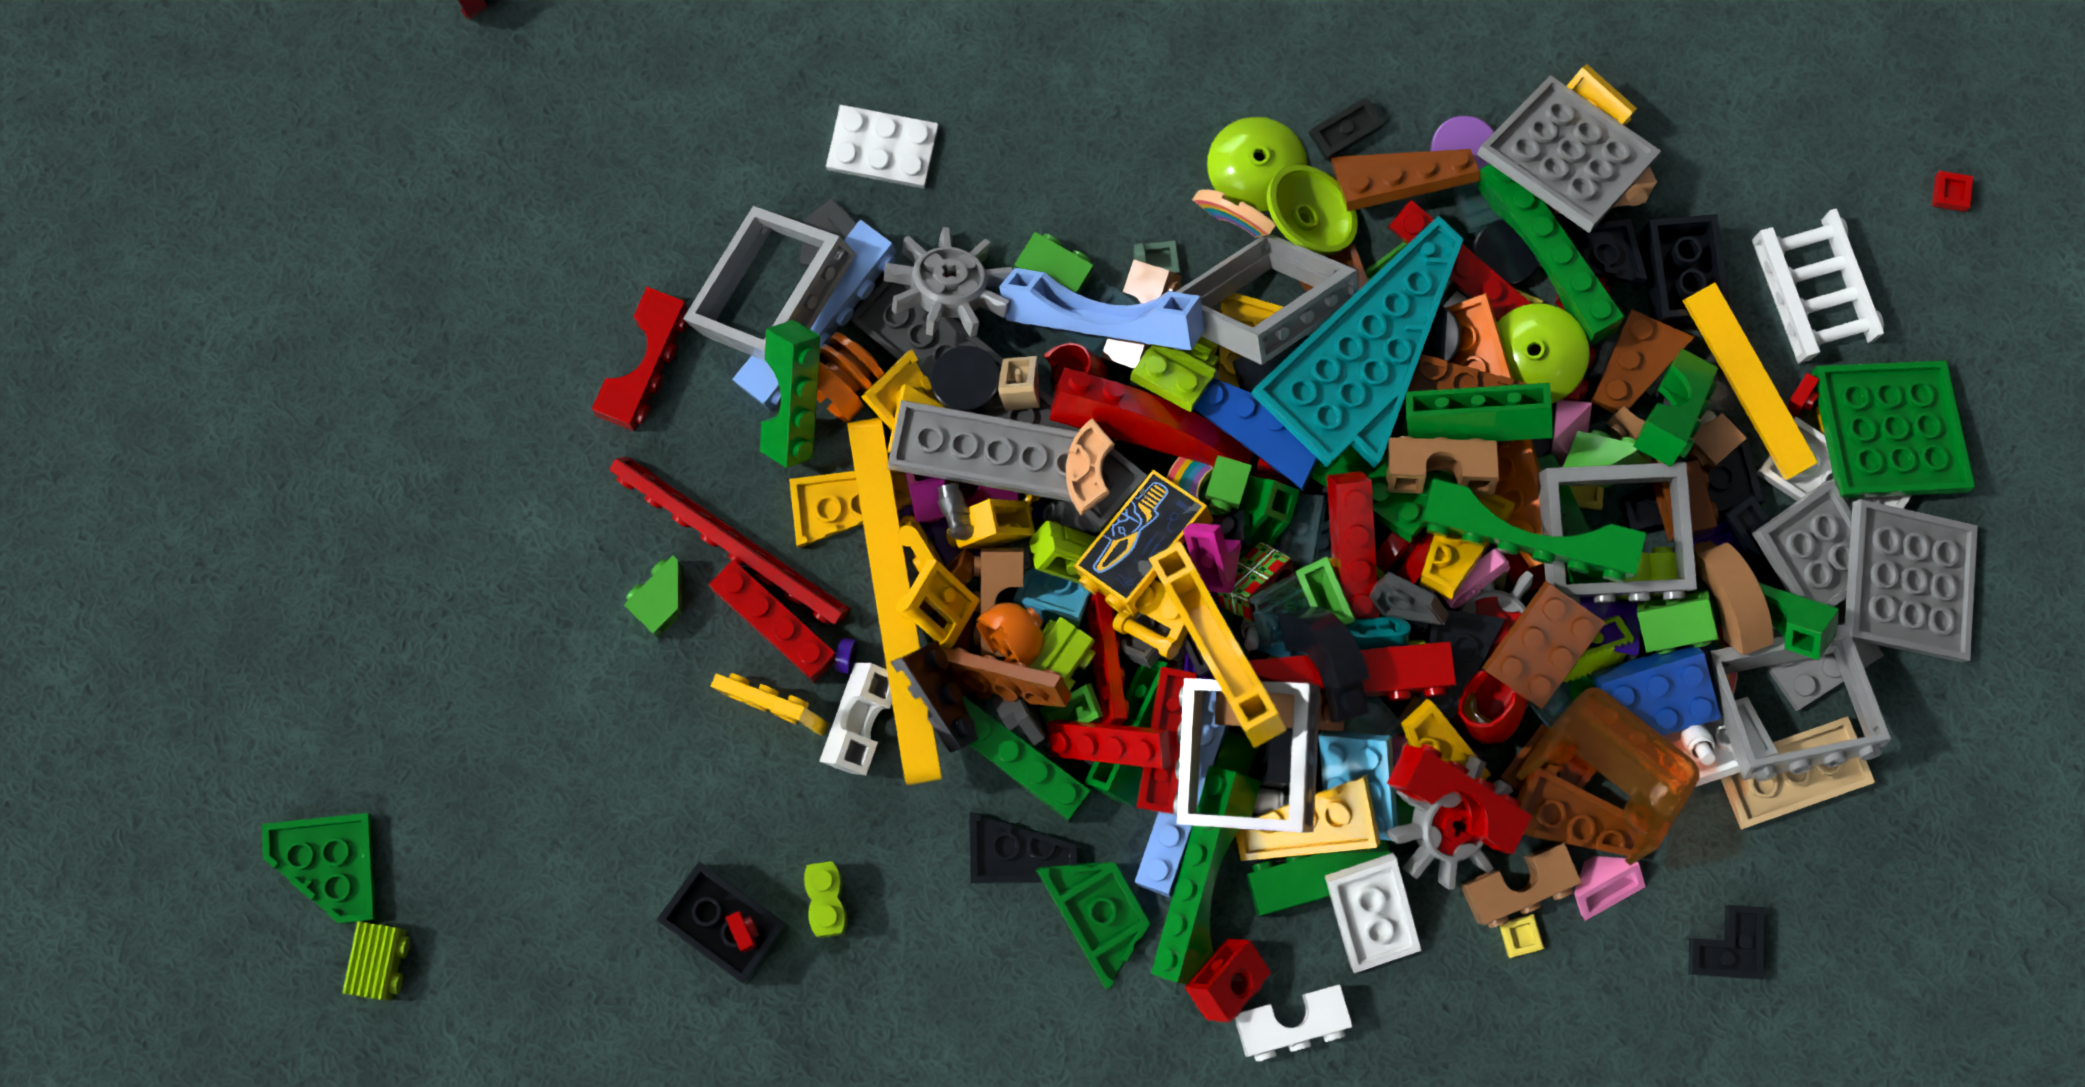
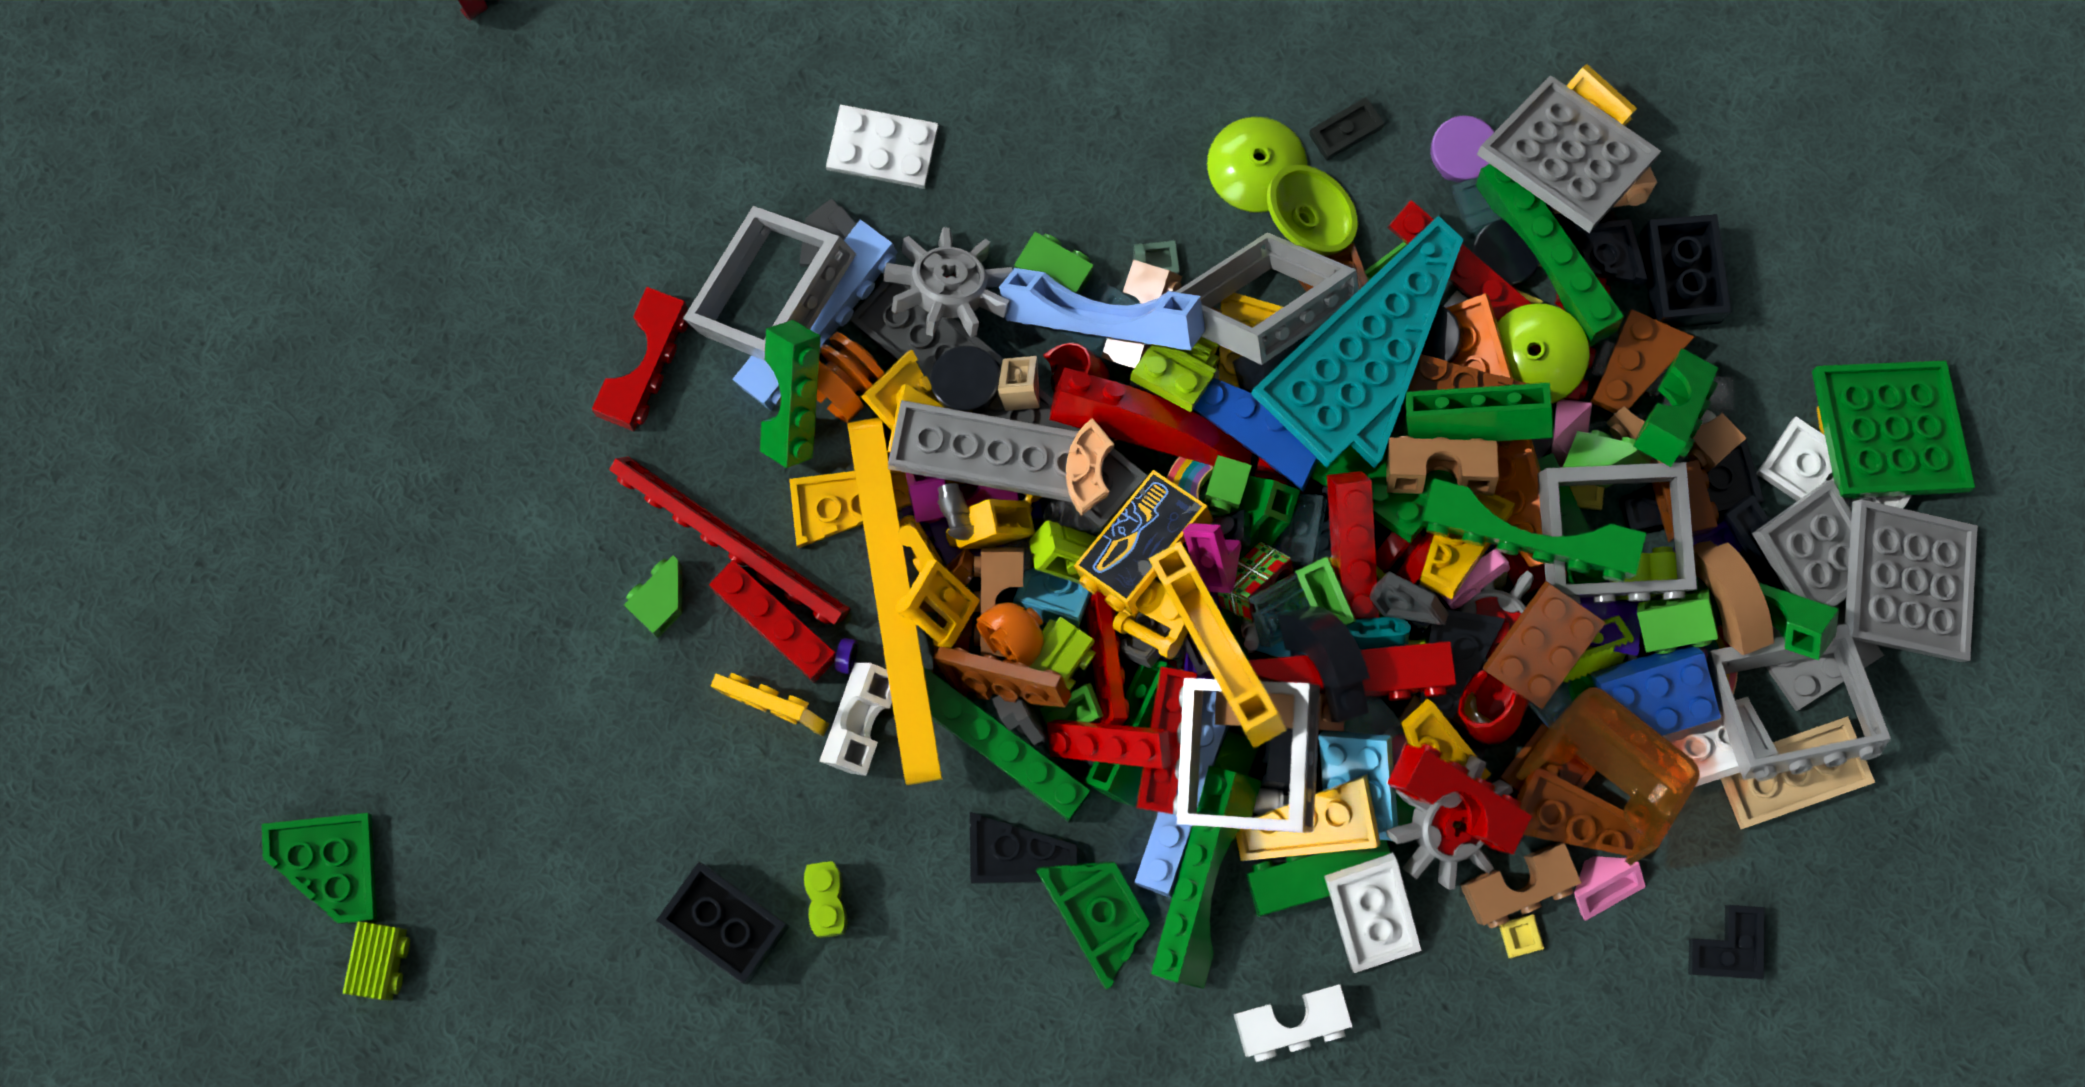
(743, 930): red plate -> none
(935, 685): black wing -> none
(1228, 980): red brick -> none
(1241, 215): tile -> none
(1396, 176): dark orange wing -> none
(1699, 743): white cylinder -> none
(1750, 381): yellow tile -> none
(1794, 309): white fence -> none
(1804, 396): red plate -> none
(1952, 191): red plate -> none

